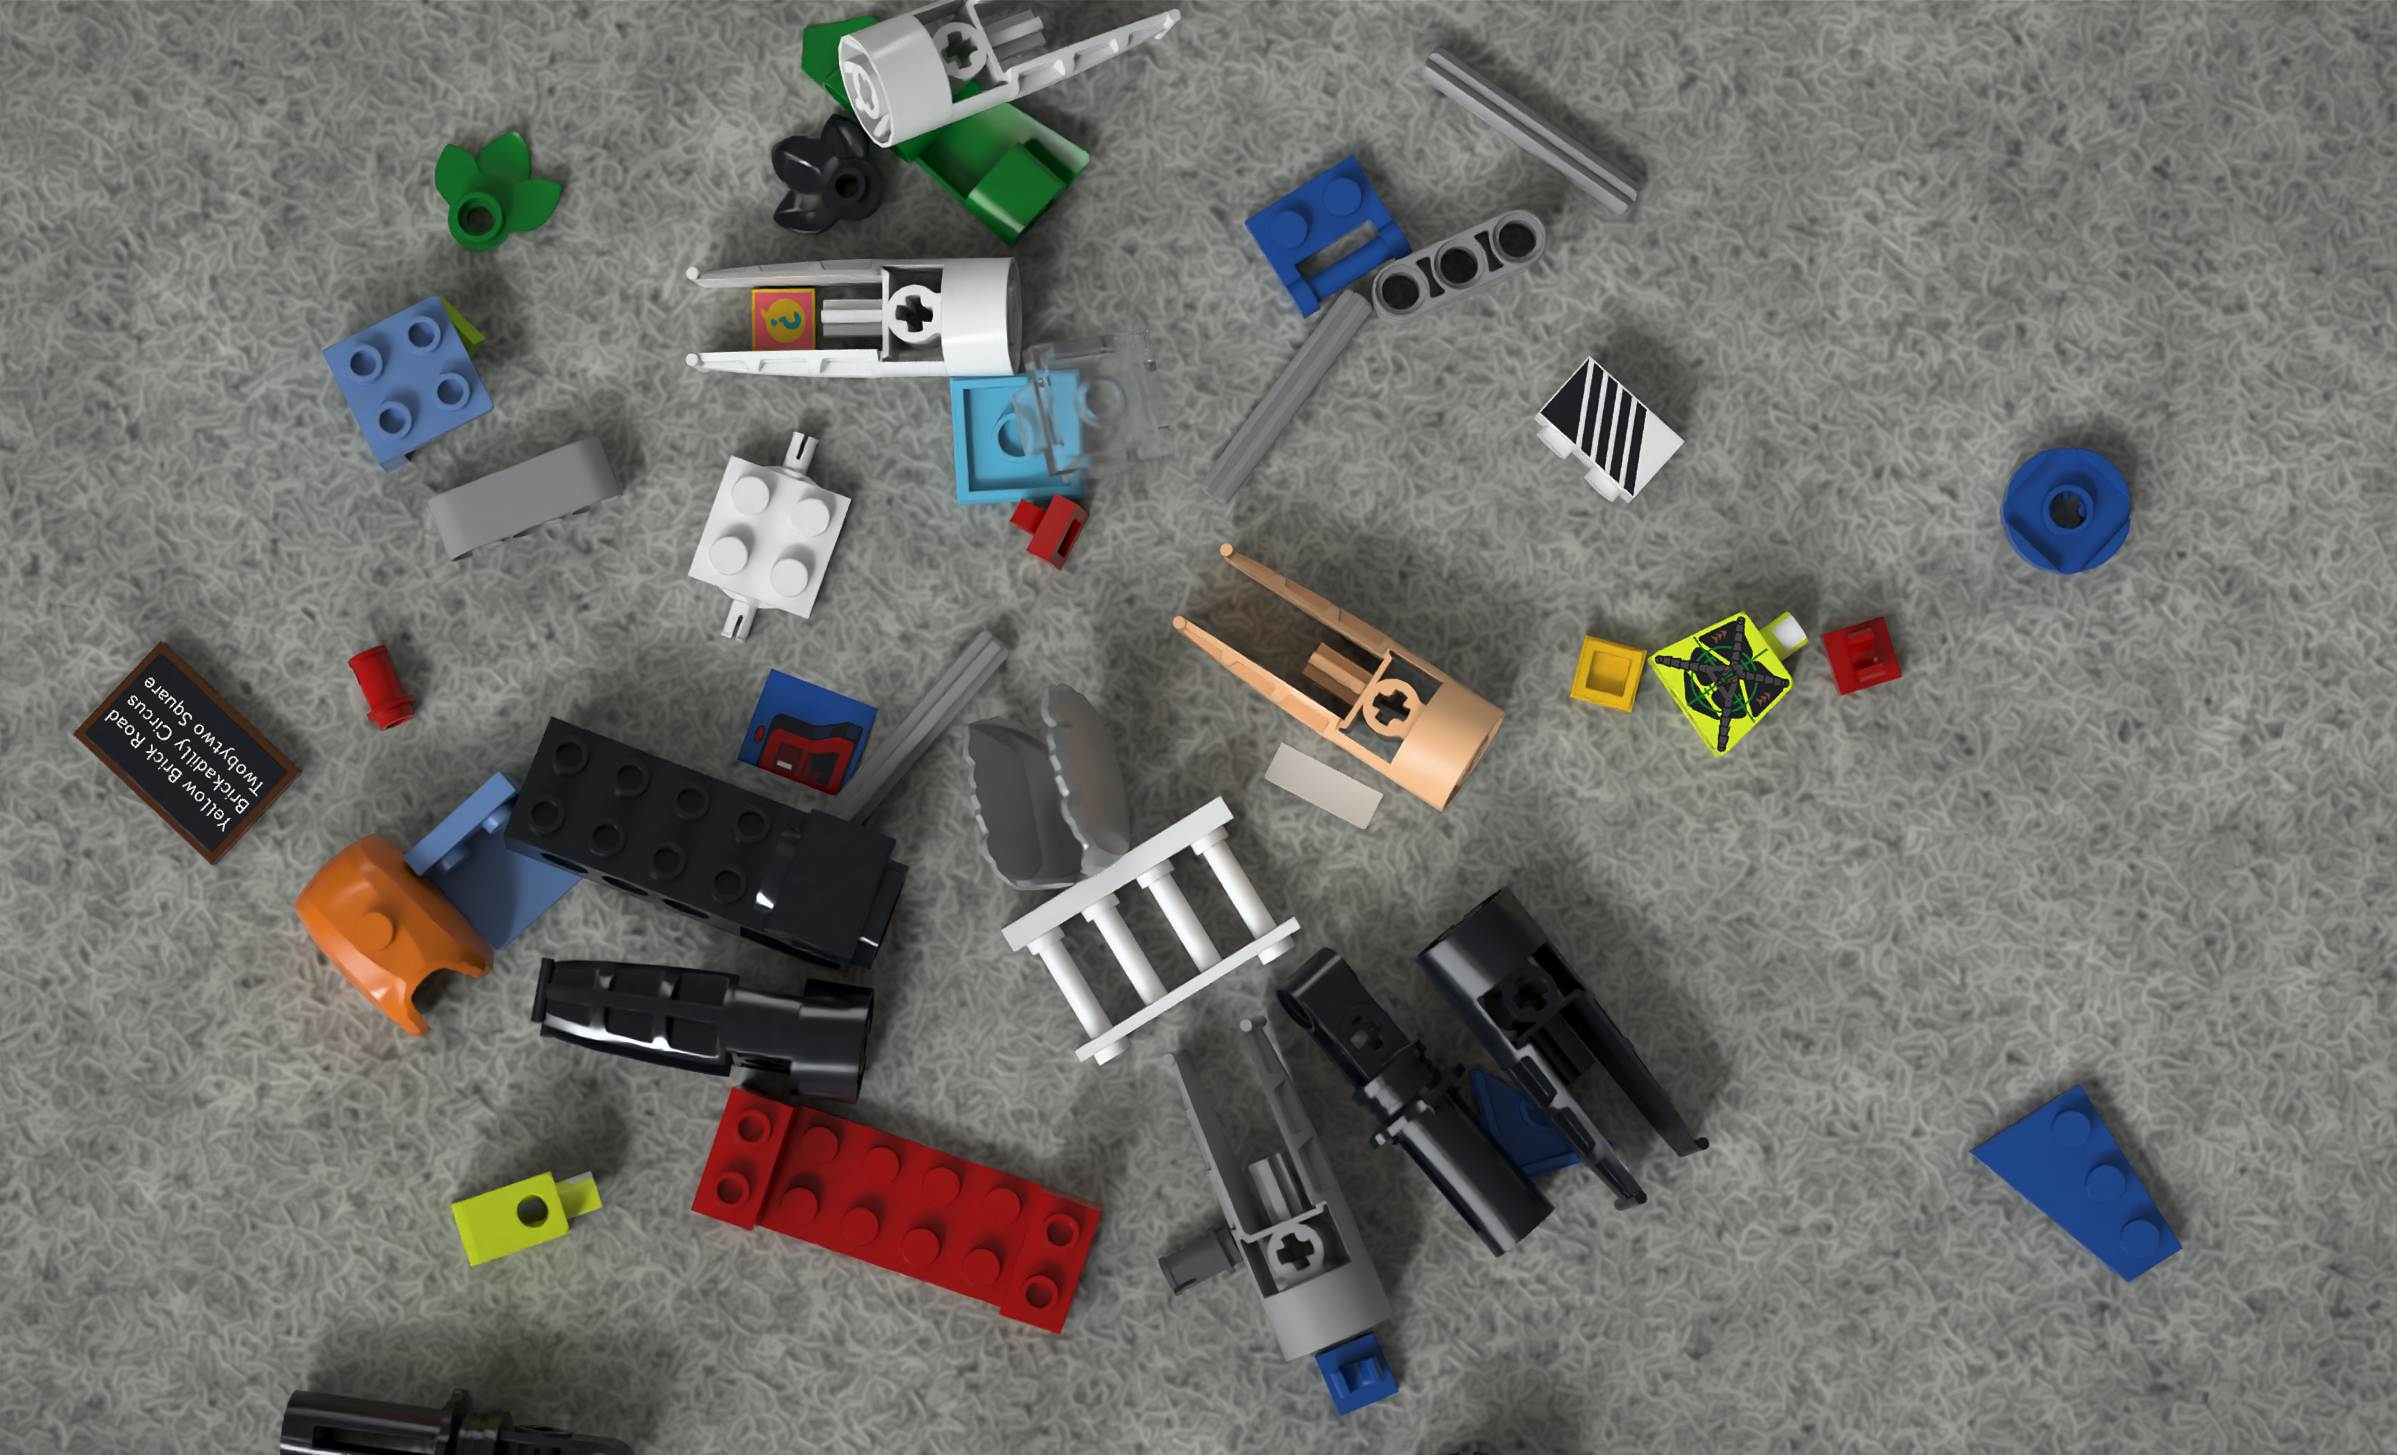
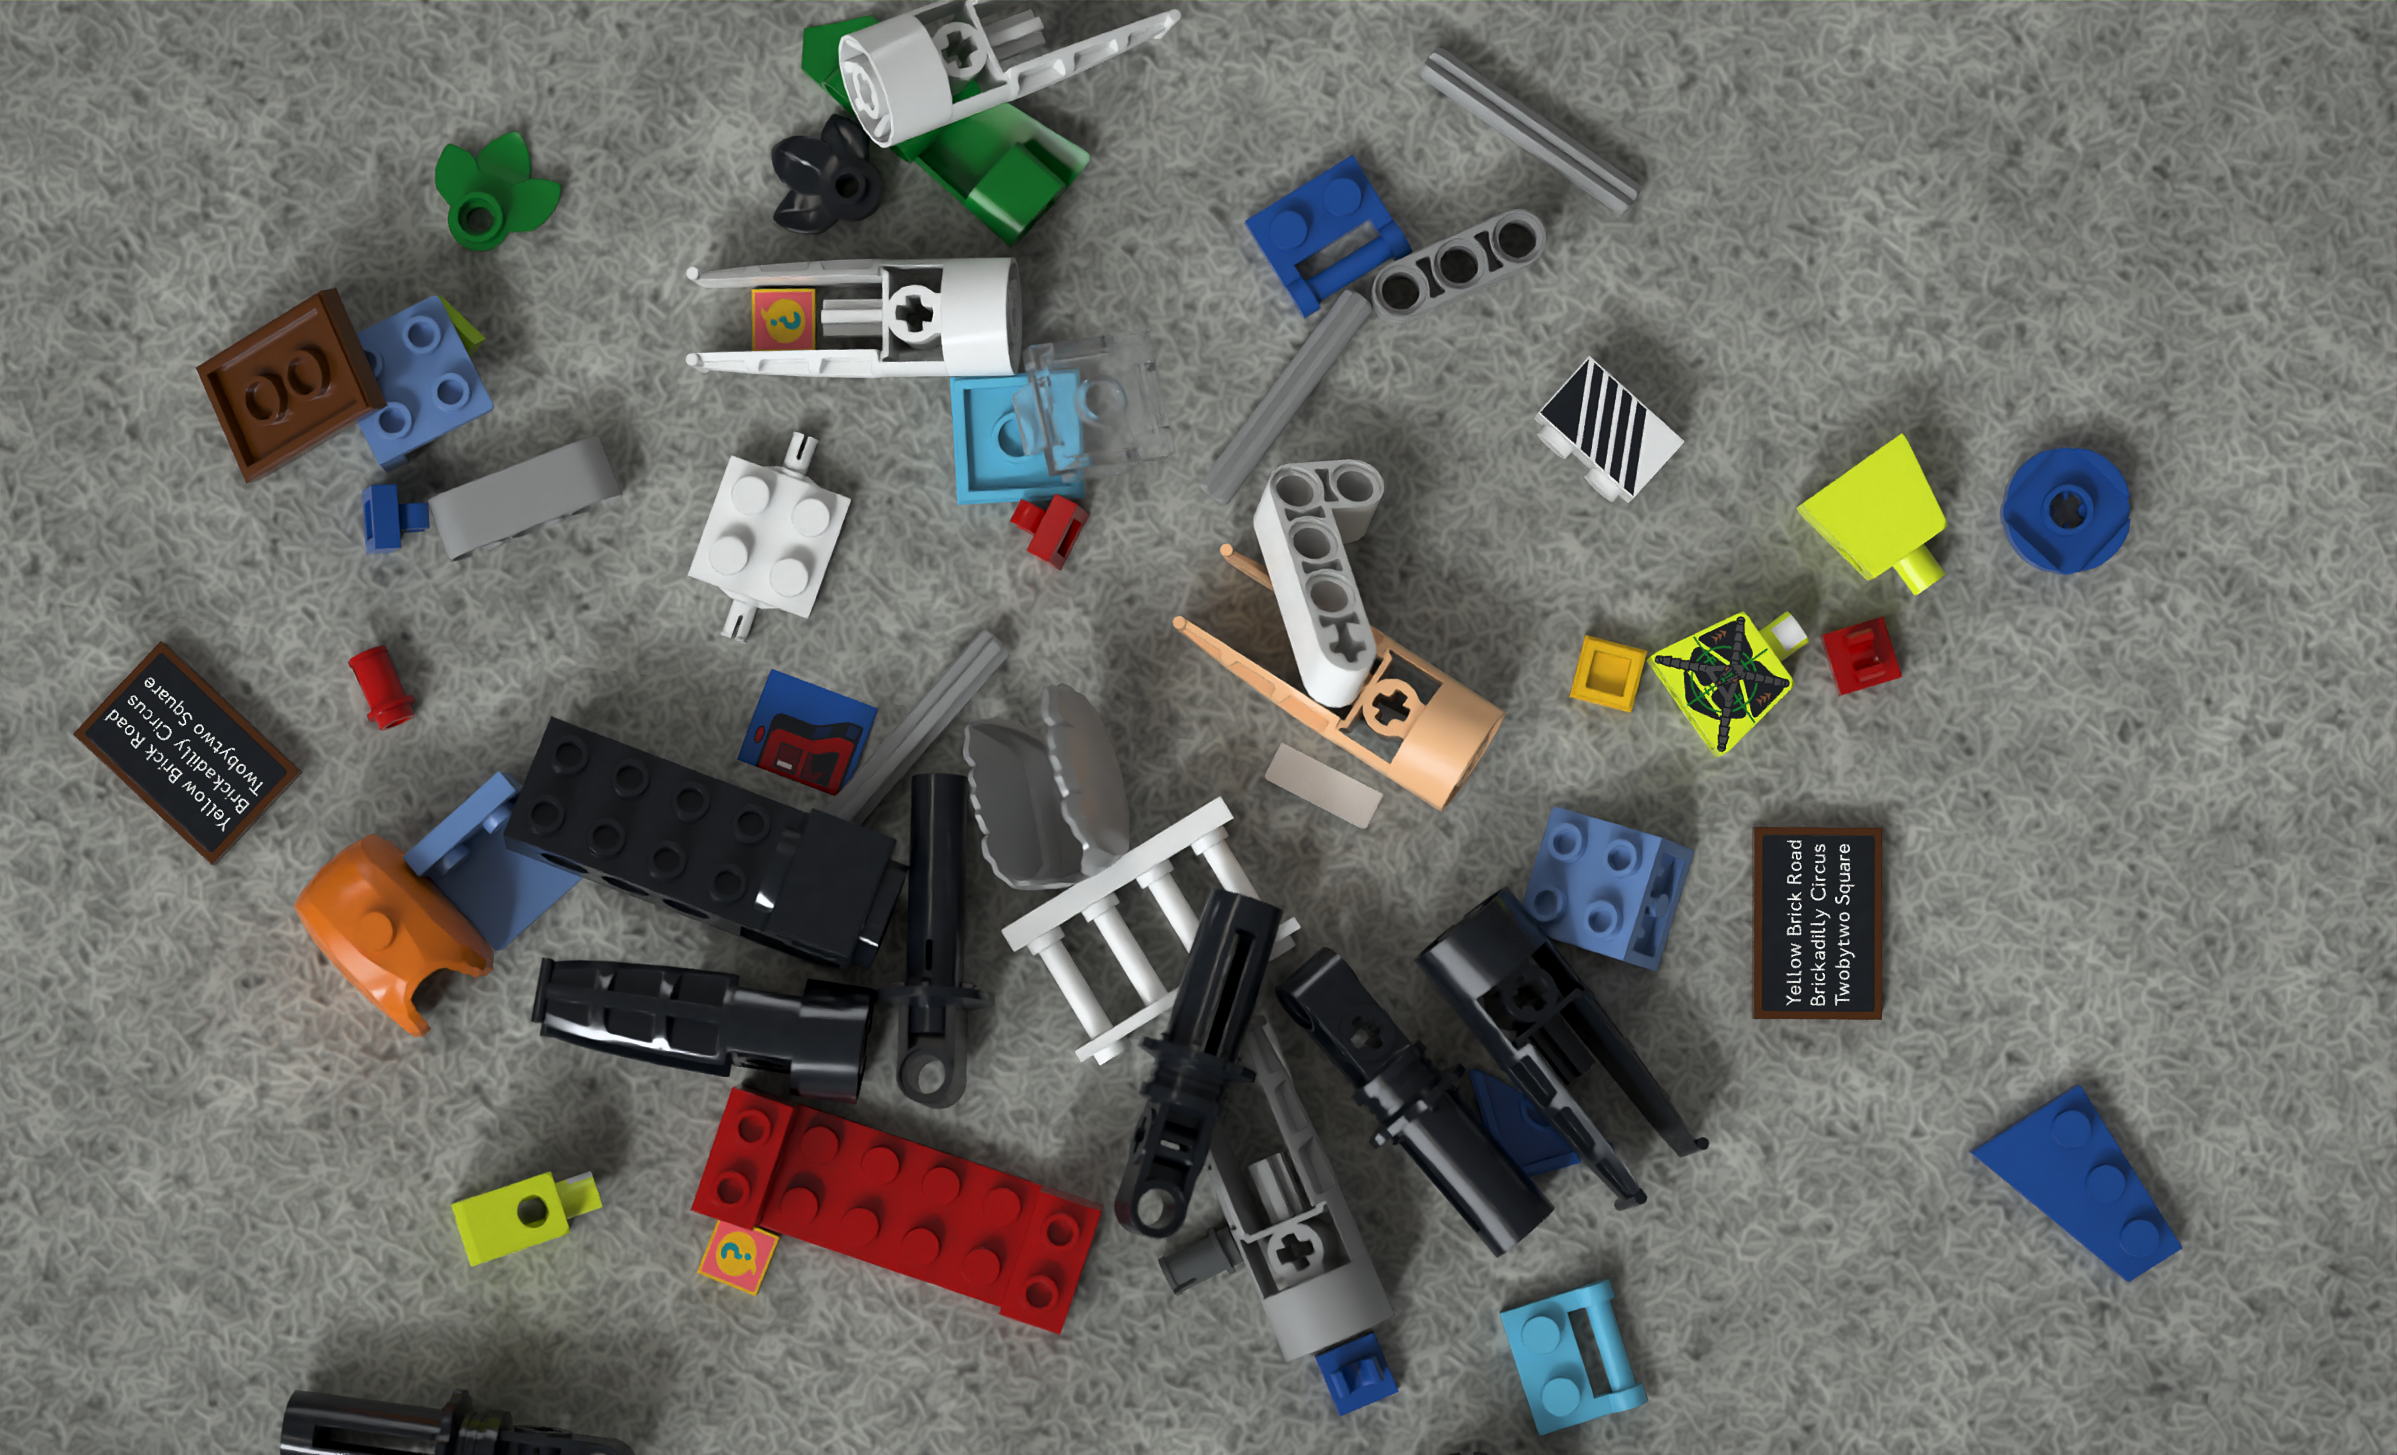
(291, 385): none -> reddish brown tile
(387, 519): none -> blue tile
(739, 1256): none -> tile
(934, 997): none -> black piece
(1190, 1084): none -> black piece
(1301, 533): none -> white beam
(1552, 1362): none -> medium azure plate
(1606, 887): none -> medium blue bracket
(1816, 923): none -> black tile
(1881, 516): none -> neon yellow torso

